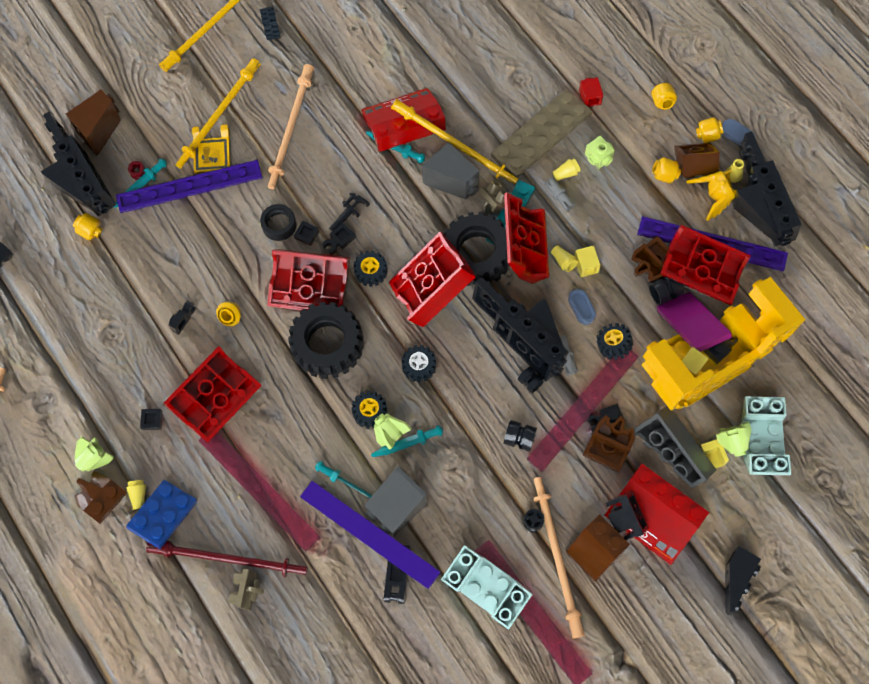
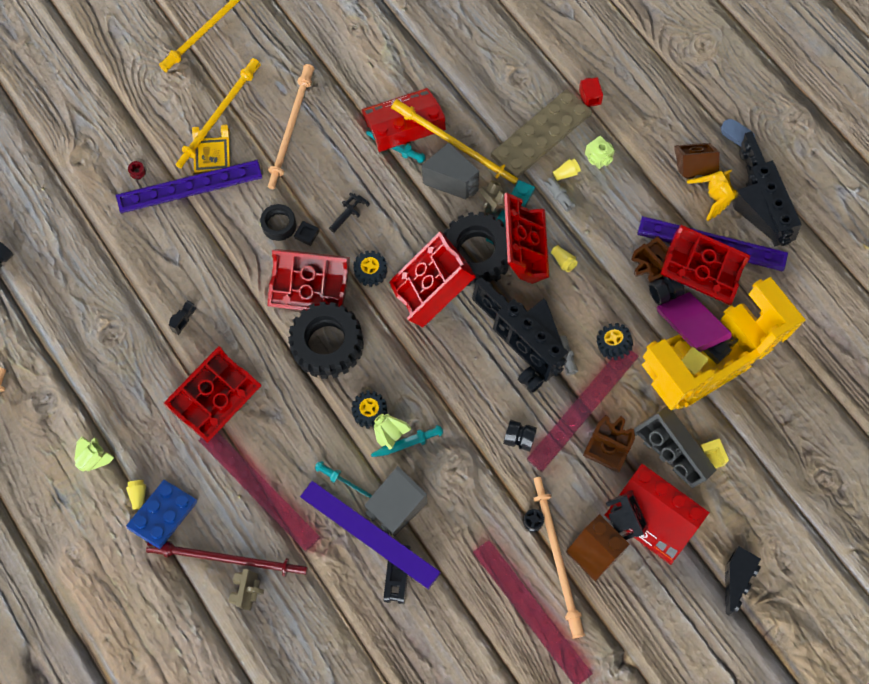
(75, 172): black wedge -> none
(87, 226): yellow head -> none
(95, 120): reddish brown slope -> none
(98, 496): reddish brown plate -> none
(149, 174): teal sword -> none
(151, 419): black plate -> none
(228, 313): yellow cone -> none
(269, 23): black wheel -> none
(339, 237): black plate -> none
(419, 356): black wheel -> none
(487, 586): light aqua slope -> none
(581, 306): sand blue tile -> none
(587, 261): light yellow panel -> none
(612, 412): black plate -> none
(664, 96): yellow head -> none
(666, 170): yellow head -> none
(709, 130): yellow head -> none
(735, 438): yellowish green brick -> none
(737, 170): light yellow cone -> none
(766, 442): light aqua slope -> none

